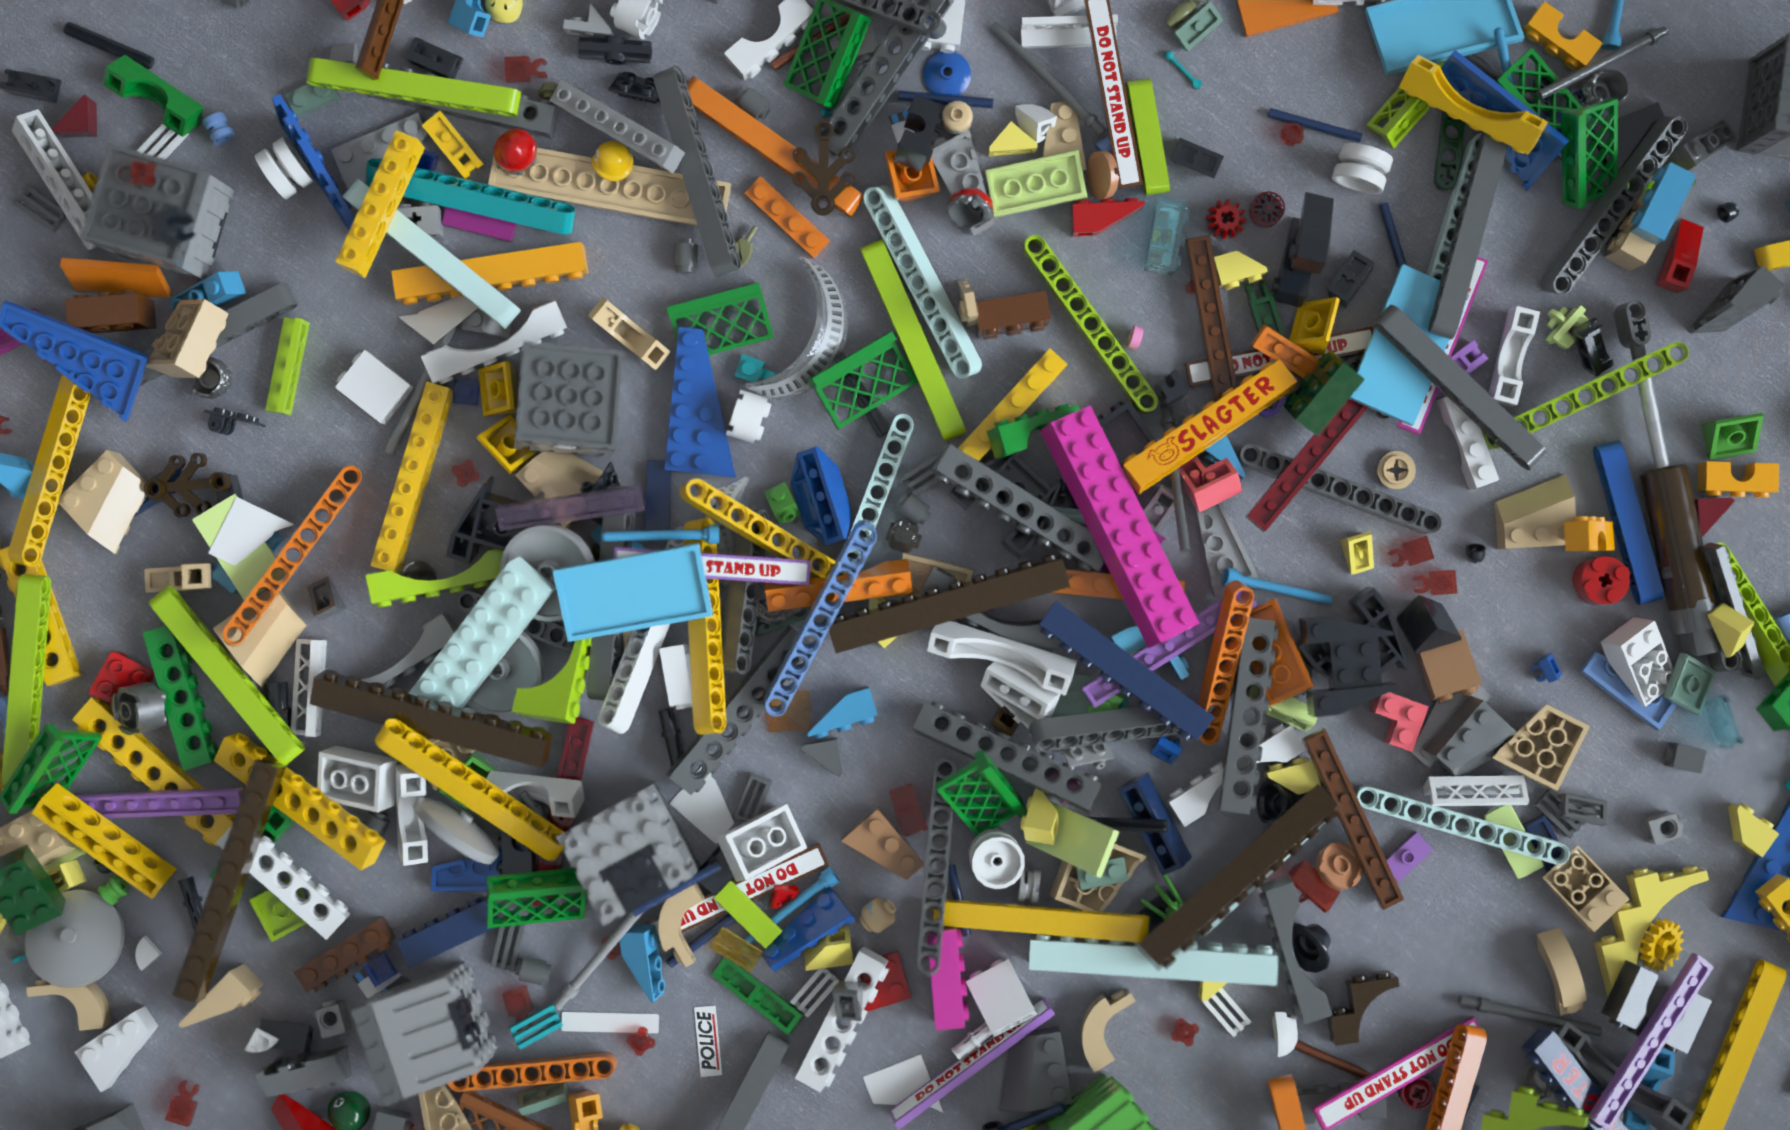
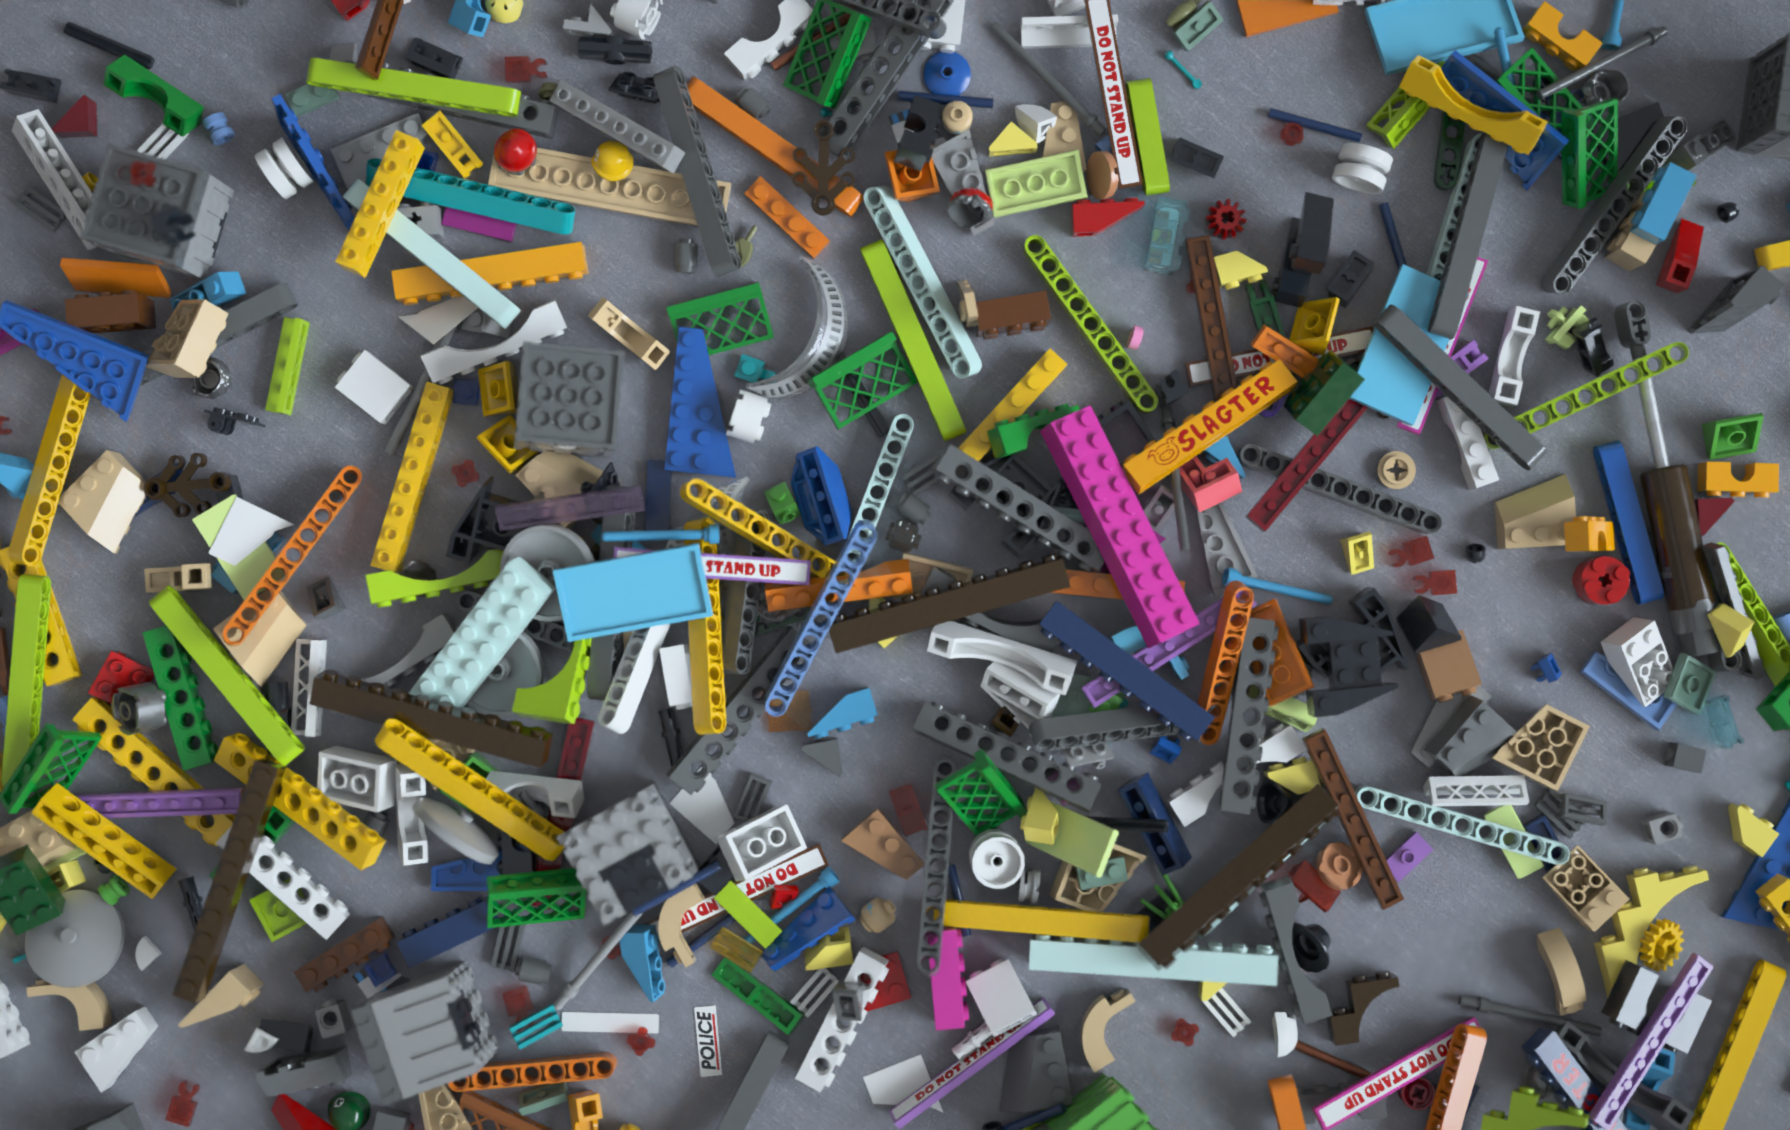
(1266, 209): dark red wheel -> none
(1405, 719): coral brick -> none

